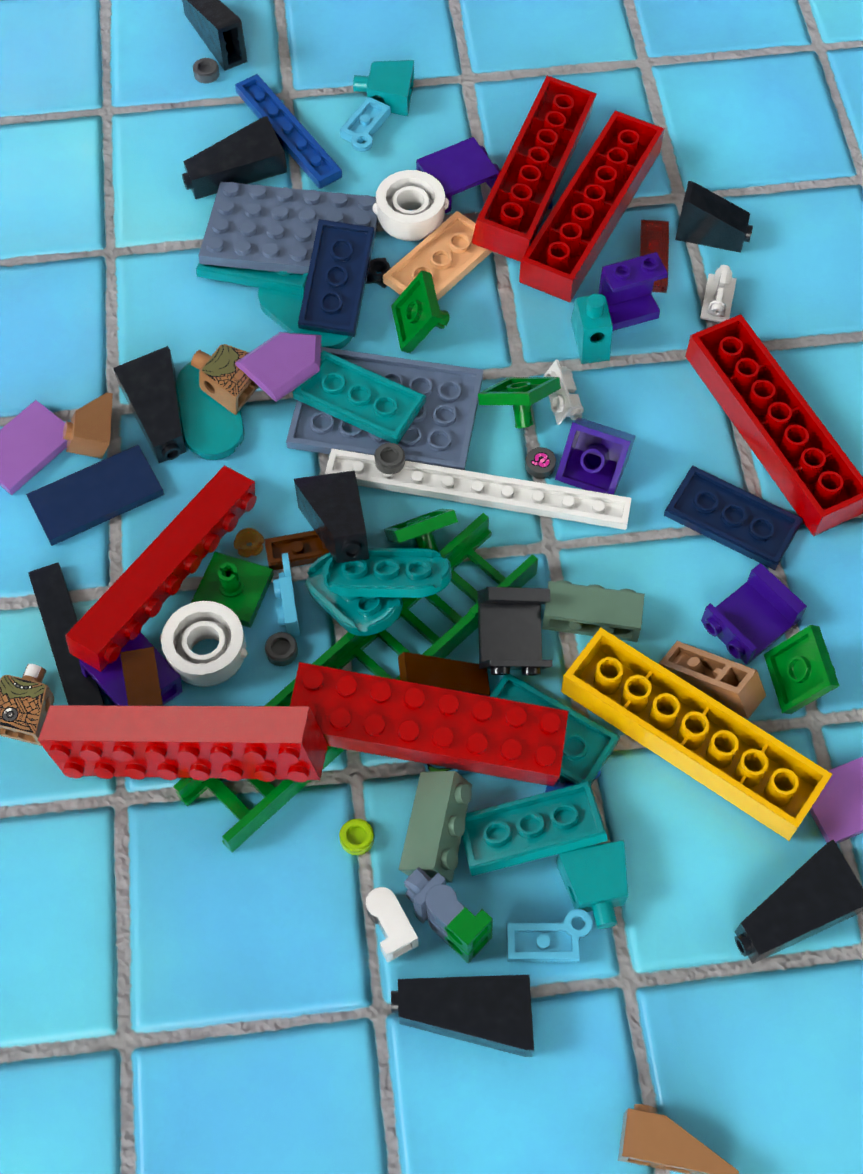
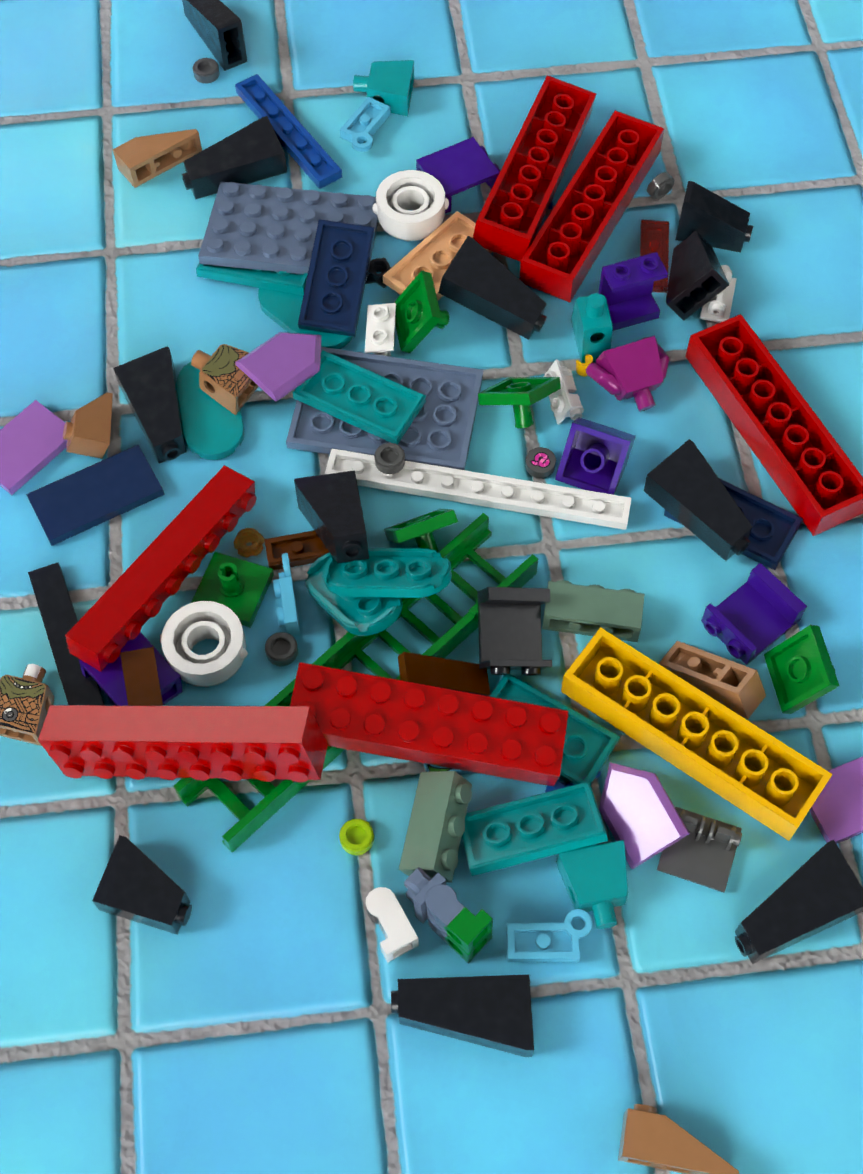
(141, 890): none -> black slope
(154, 154): none -> medium nougat slope
(380, 329): none -> white hinge
(492, 290): none -> black slope
(629, 370): none -> magenta torso
(639, 813): none -> tile
(660, 185): none -> dark grey tile
(694, 276): none -> black slope
(698, 500): none -> black slope
(704, 854): none -> dark grey hinge

